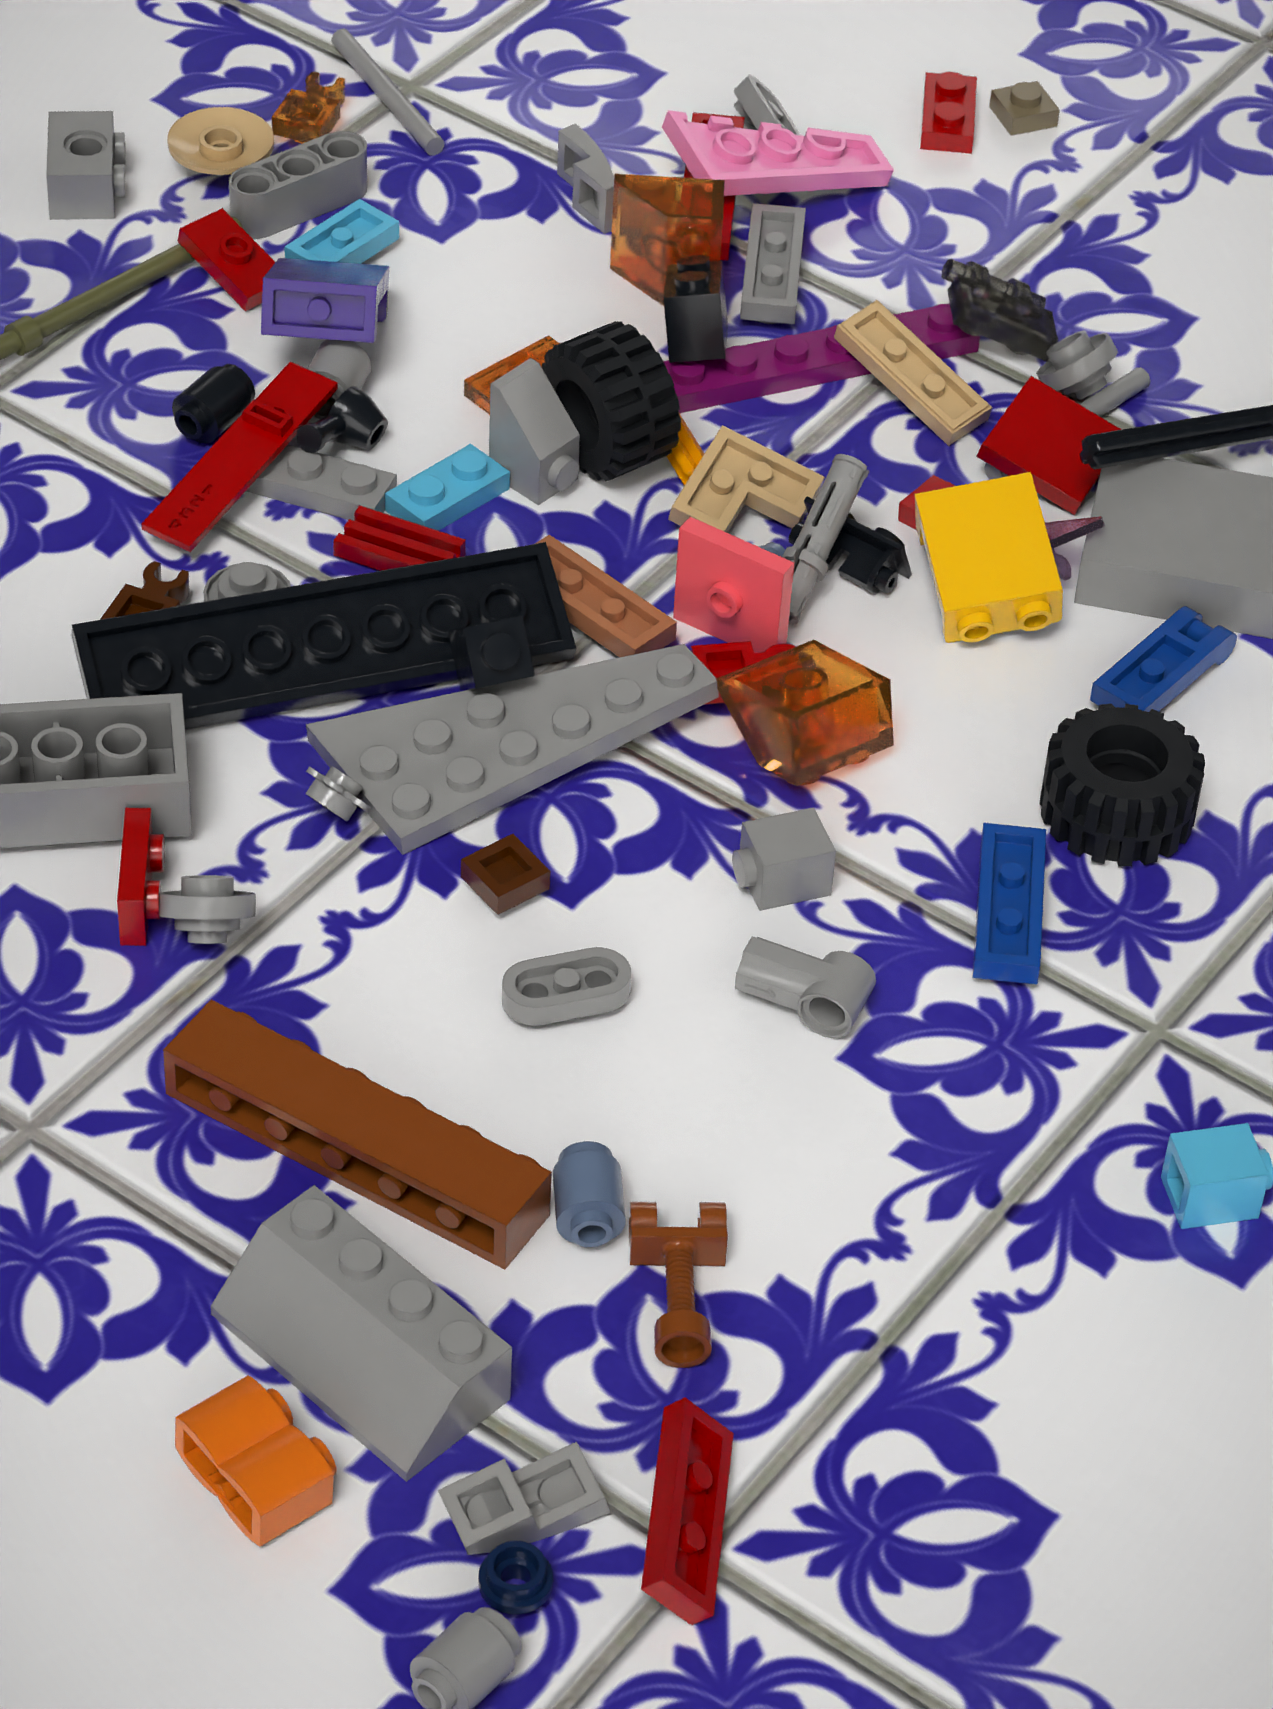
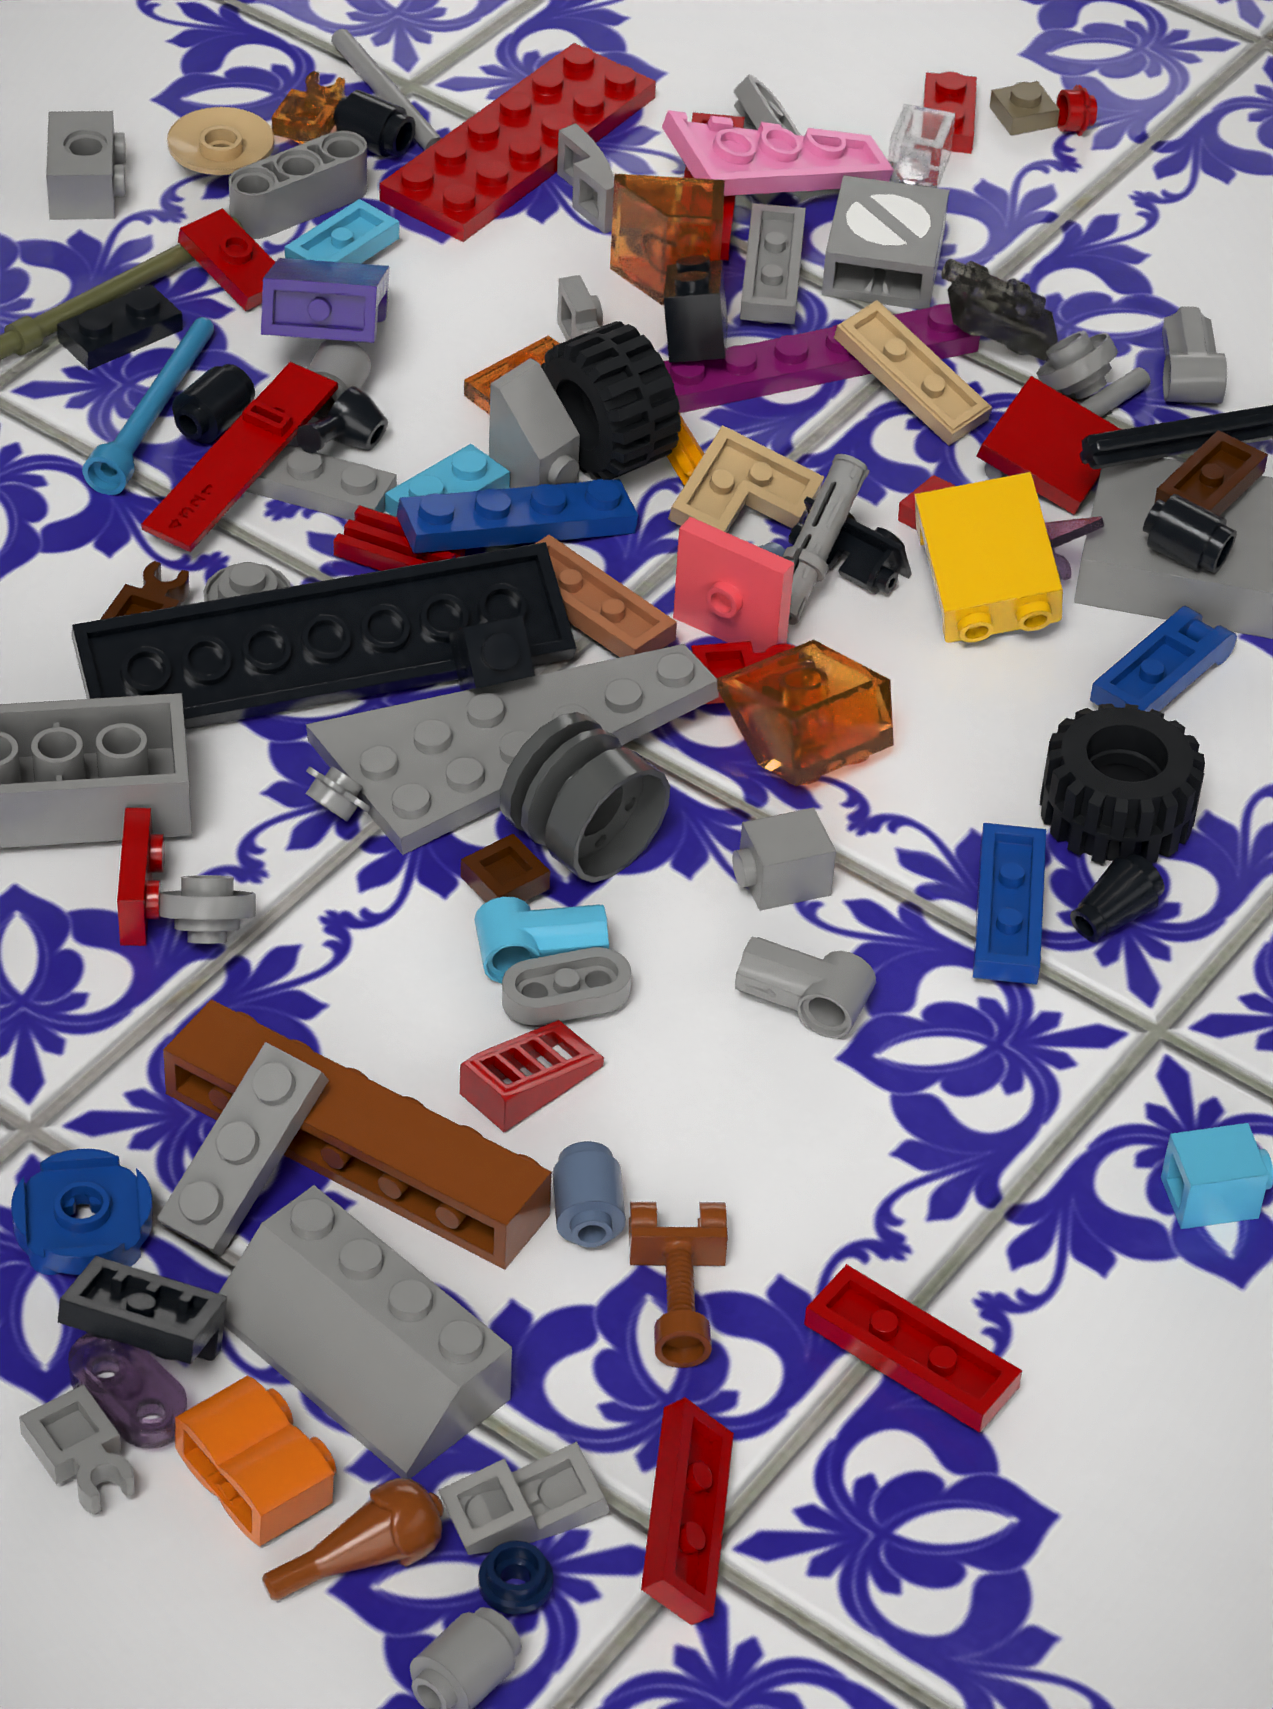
(68, 1243): none -> blue plate
(79, 1440): none -> light grey plate
(112, 463): none -> dark azure piece
(119, 327): none -> black plate
(135, 1391): none -> clear purple plate
(145, 1311): none -> black bracket
(242, 1149): none -> light grey plate
(379, 122): none -> black brick
(393, 1526): none -> dark orange piece
(509, 1104): none -> red slope
(514, 141): none -> red plate
(515, 933): none -> medium azure piece
(516, 515): none -> blue plate
(577, 309): none -> light grey plate
(584, 796): none -> dark grey wheel
(885, 242): none -> light grey brick
(913, 1348): none -> red plate
(921, 146): none -> clear brick
(1076, 110): none -> red plate
(1118, 897): none -> black cone
(1189, 534): none -> black brick
(1191, 363): none -> light grey piece
(1215, 473): none -> reddish brown plate

